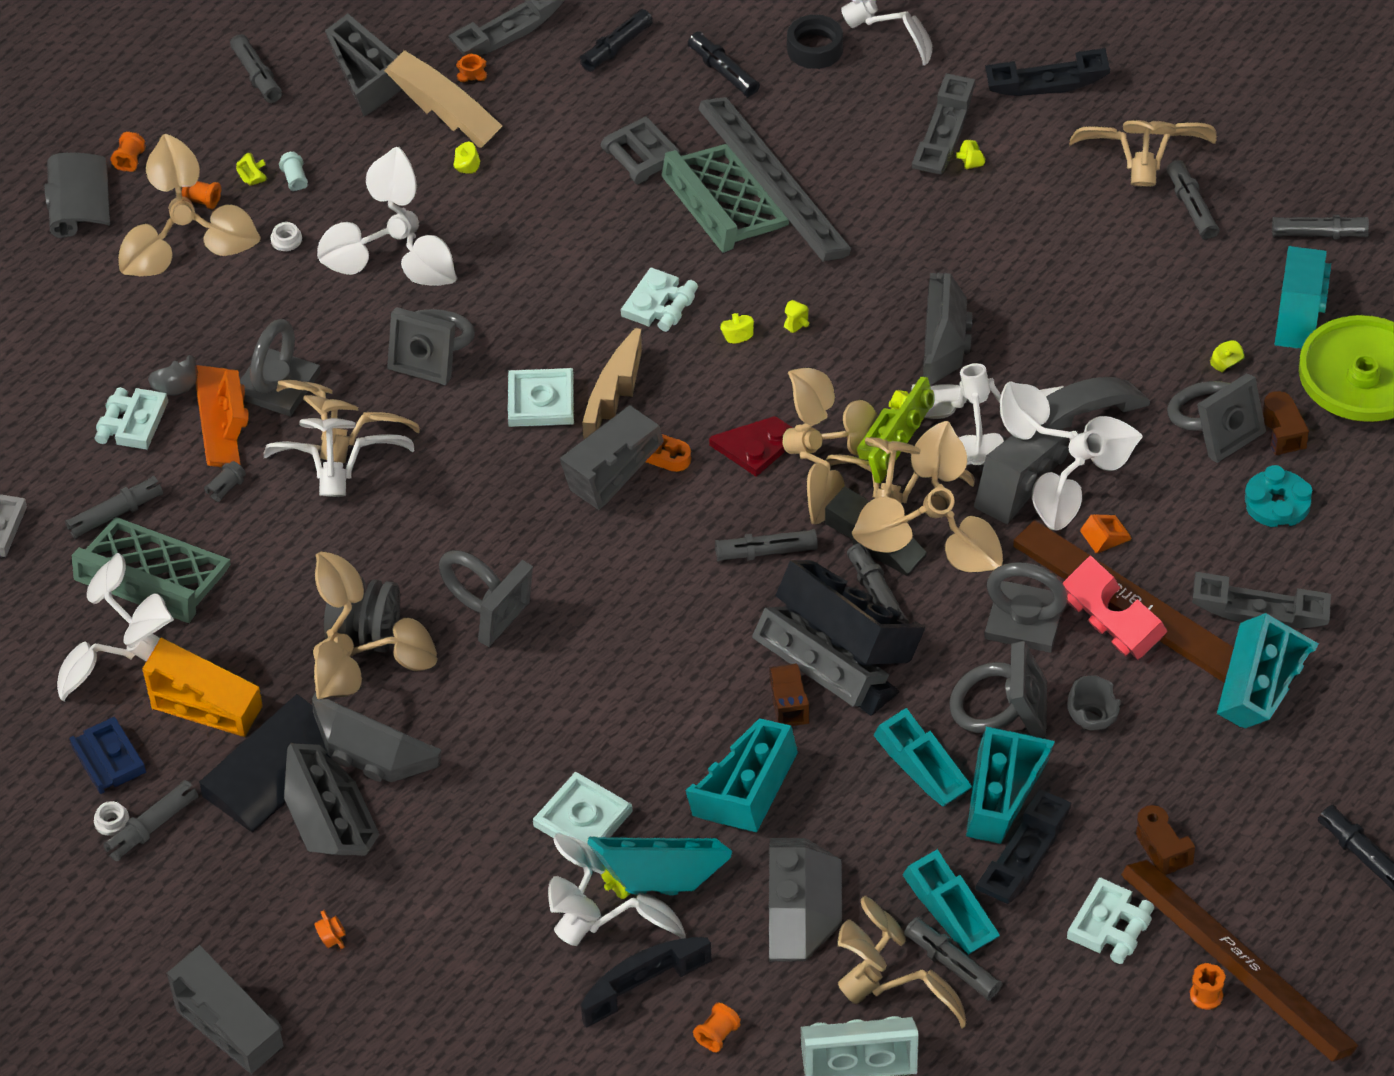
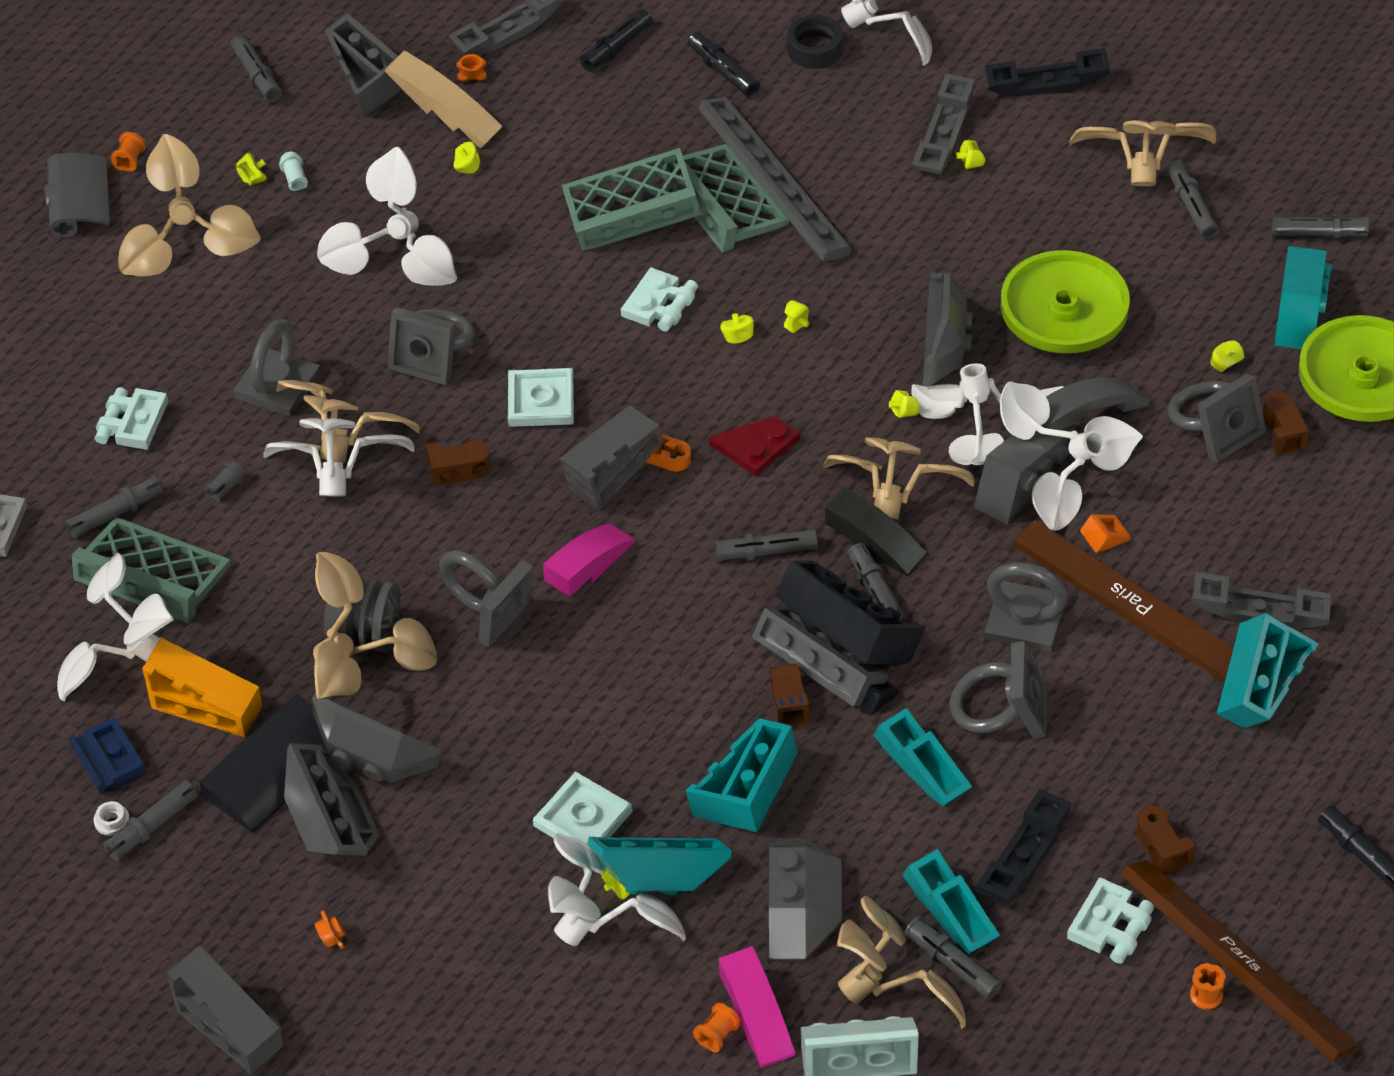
(175, 378): dark grey hair -> none
(203, 193): orange bush -> none
(221, 413): orange bracket -> none
(286, 237): white plate -> none
(458, 462): none -> reddish brown leg
(585, 558): none -> dark pink slope
(614, 381): tan slope -> none
(636, 216): none -> sand green fence
(648, 144): dark grey plate -> none
(681, 954): black slope -> none
(756, 1006): none -> dark pink slope
(812, 397): tan plant -> none
(886, 530): tan plant -> none
(897, 426): lime bracket -> none
(1003, 779): teal wedge -> none
(1065, 301): none -> lime dish
(1093, 695): dark grey hair -> none
(1133, 629): coral arch -> none
(1278, 481): teal plate -> none

